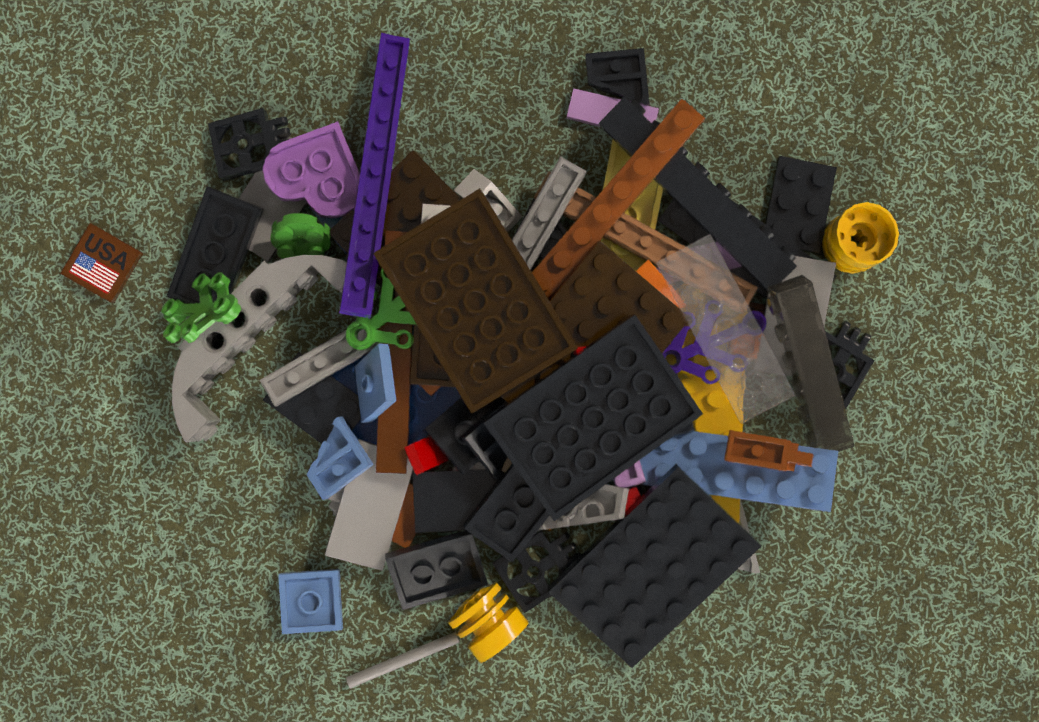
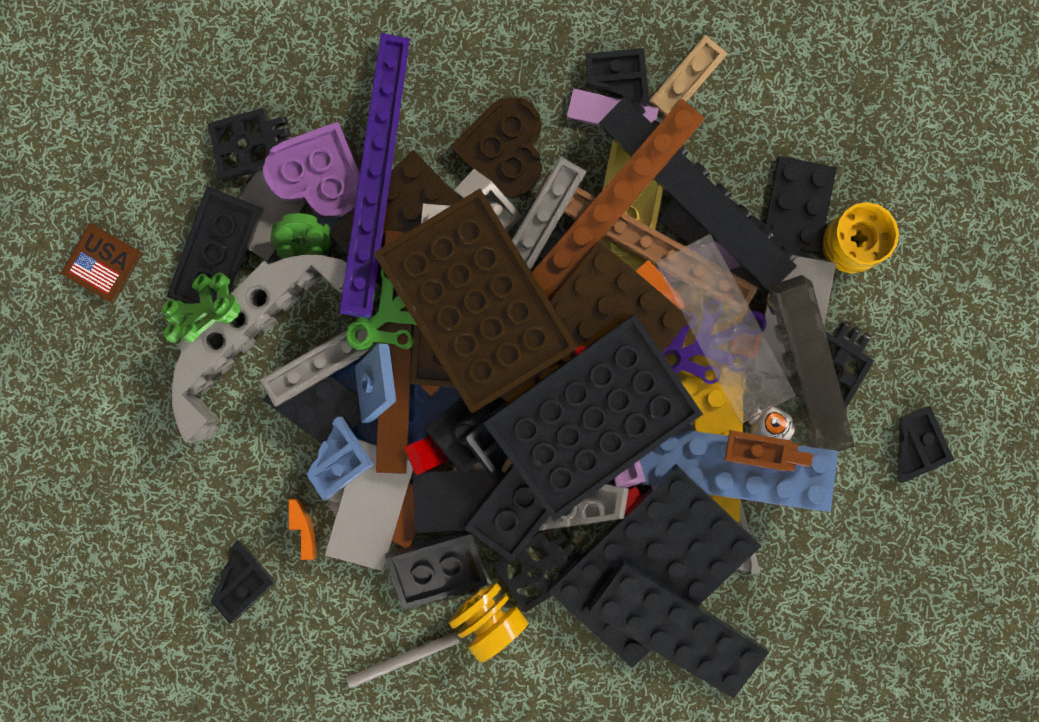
(241, 584): none -> black wing
(300, 520): none -> orange slope
(310, 601): medium blue plate -> none
(503, 146): none -> dark brown plate
(677, 629): none -> black plate
(688, 75): none -> tan tile
(773, 424): none -> head
(920, 445): none -> black wing

